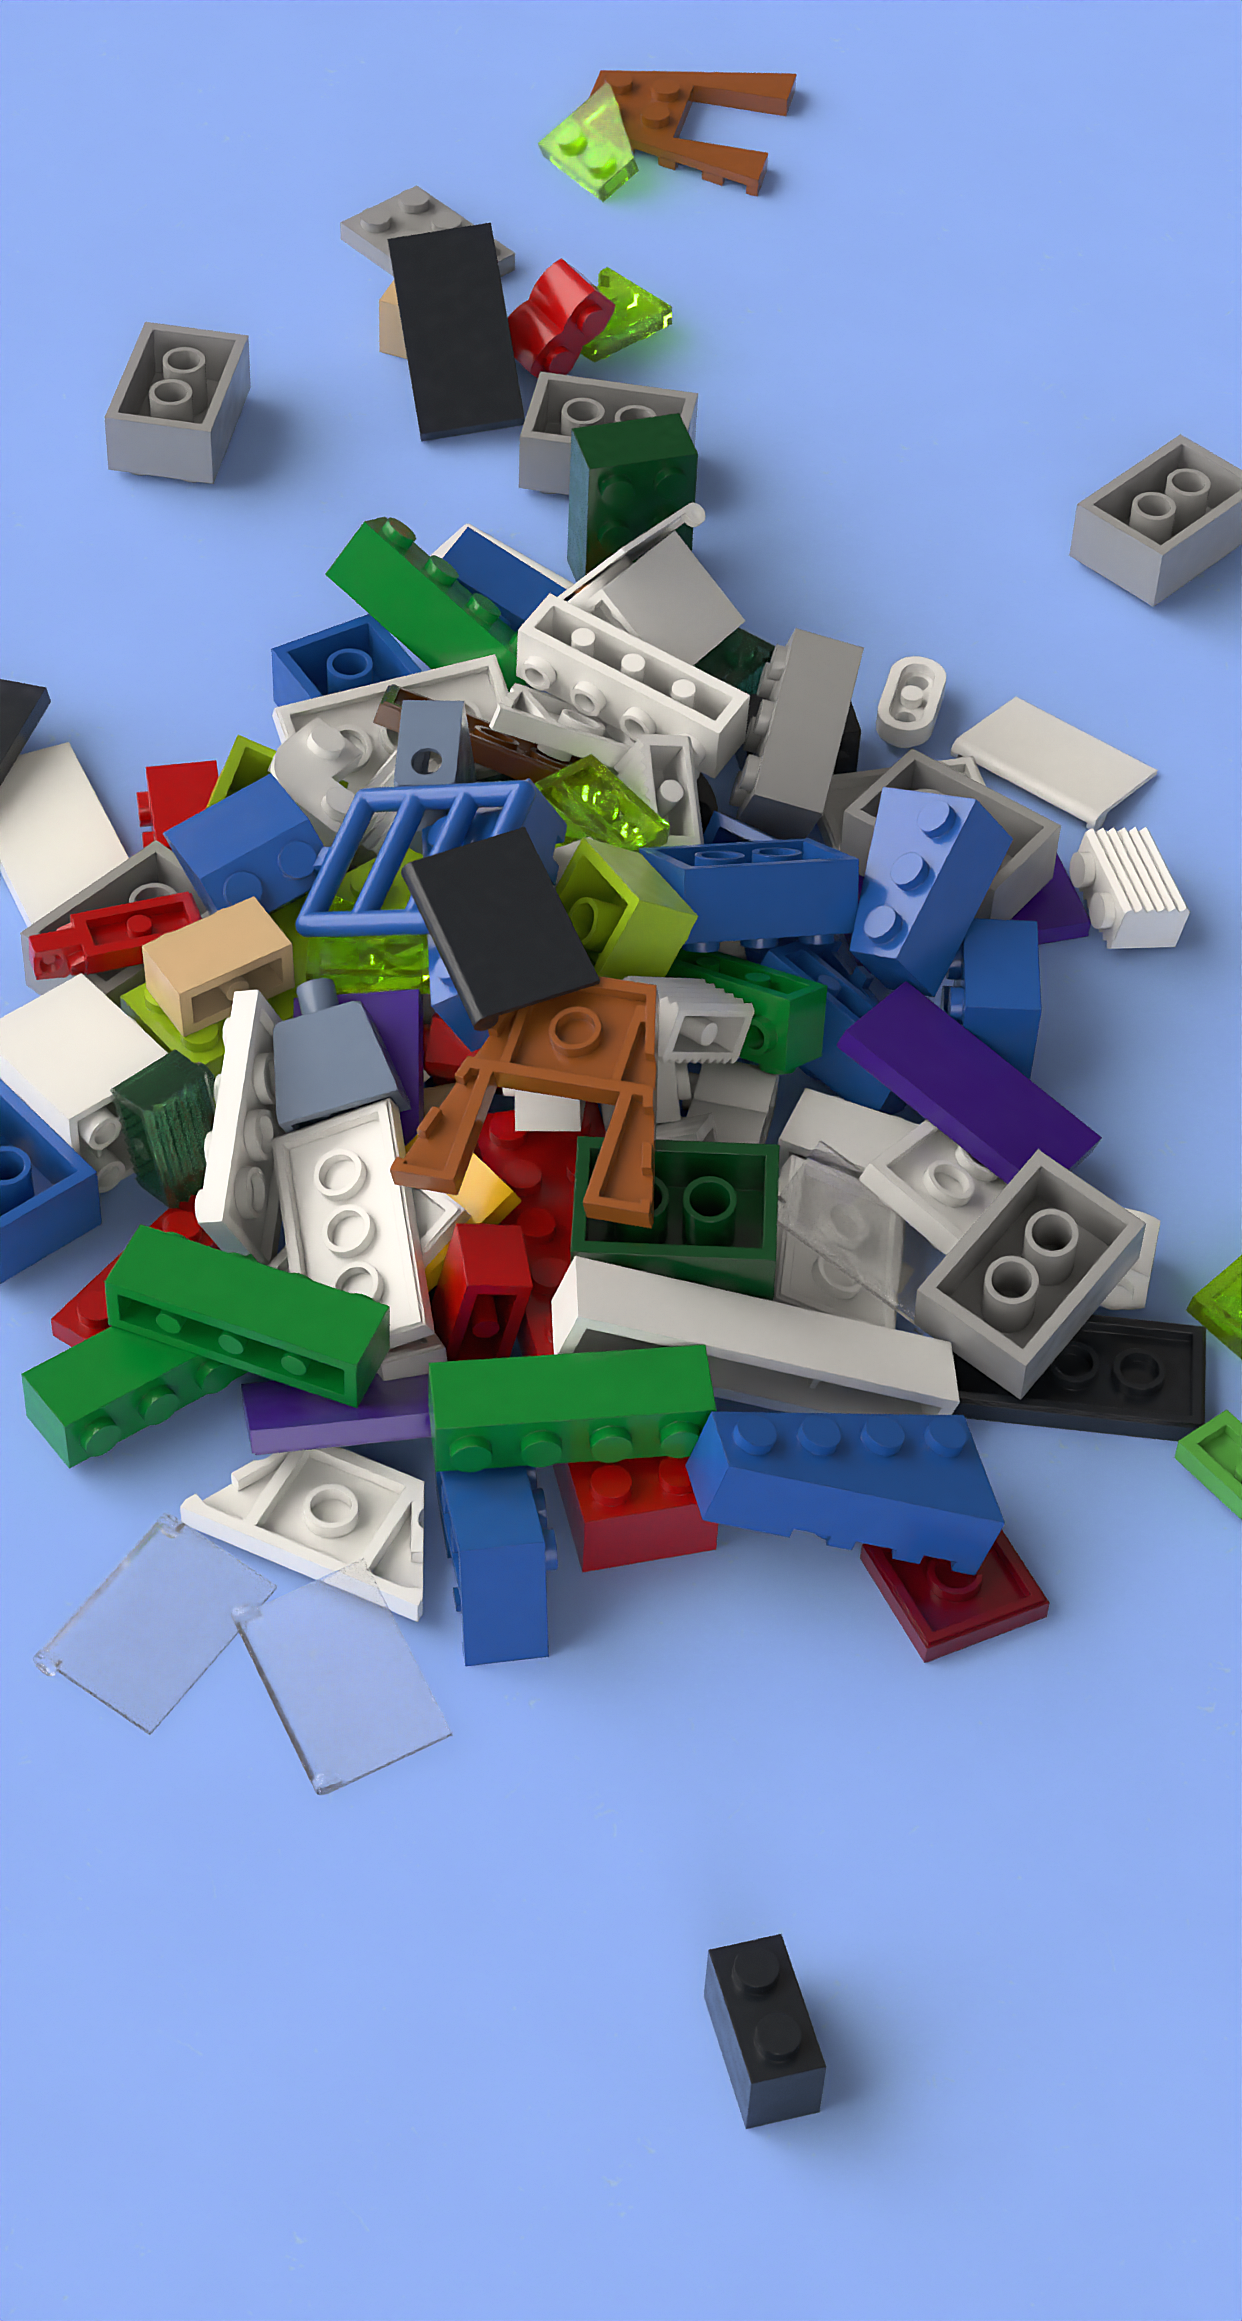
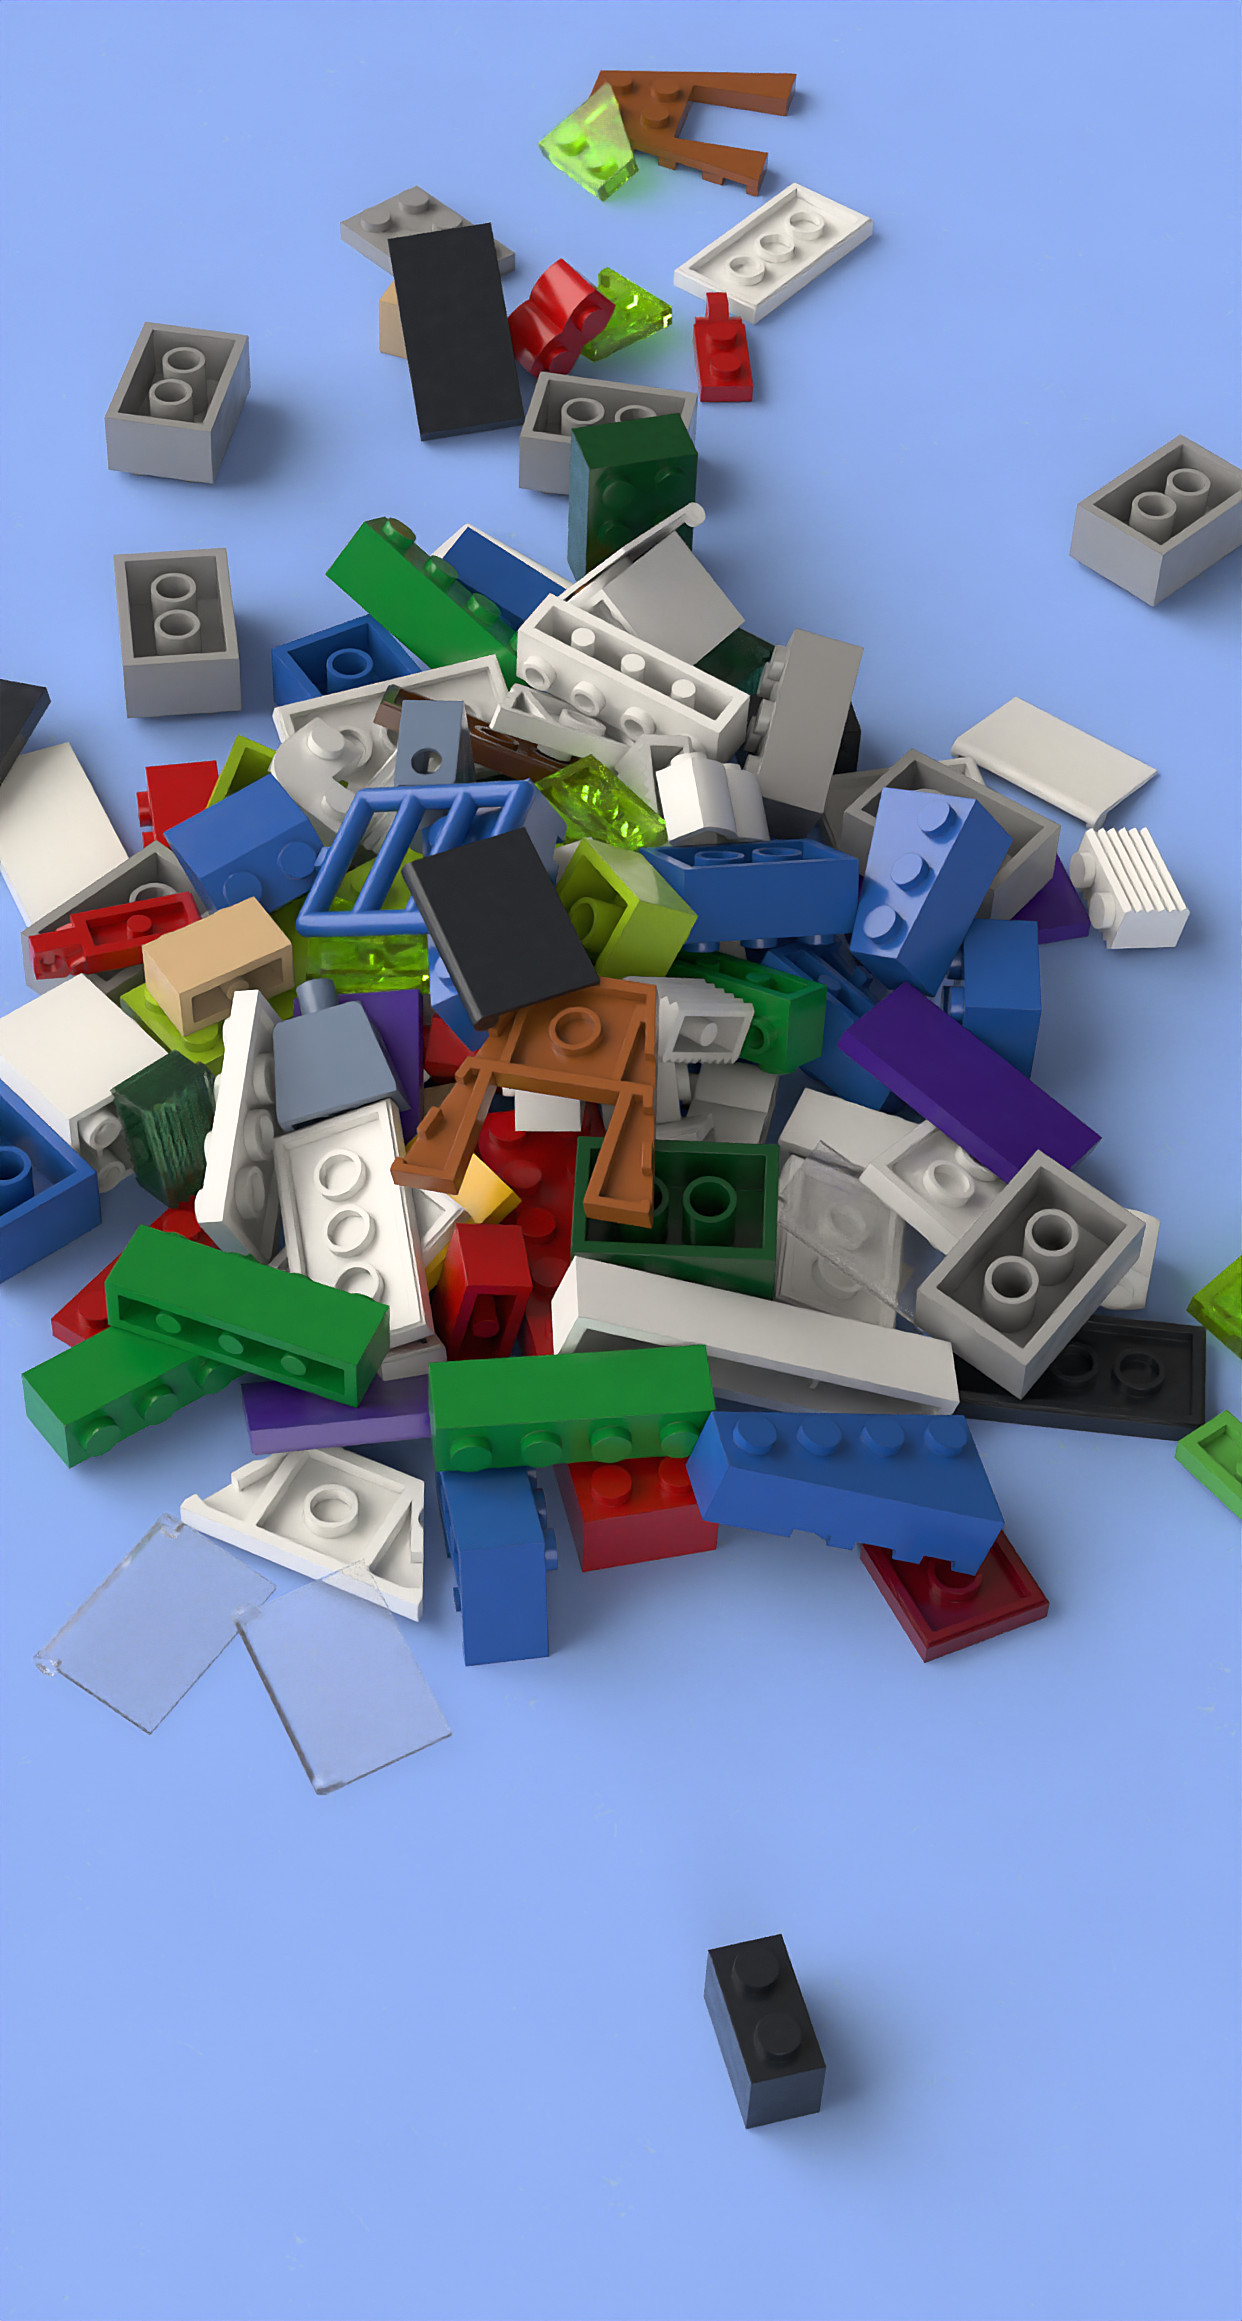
(177, 633): none -> light grey brick
(710, 802): none -> white brick
(721, 353): none -> red hinge
(774, 252): none -> white tile
(910, 701): white plate -> none

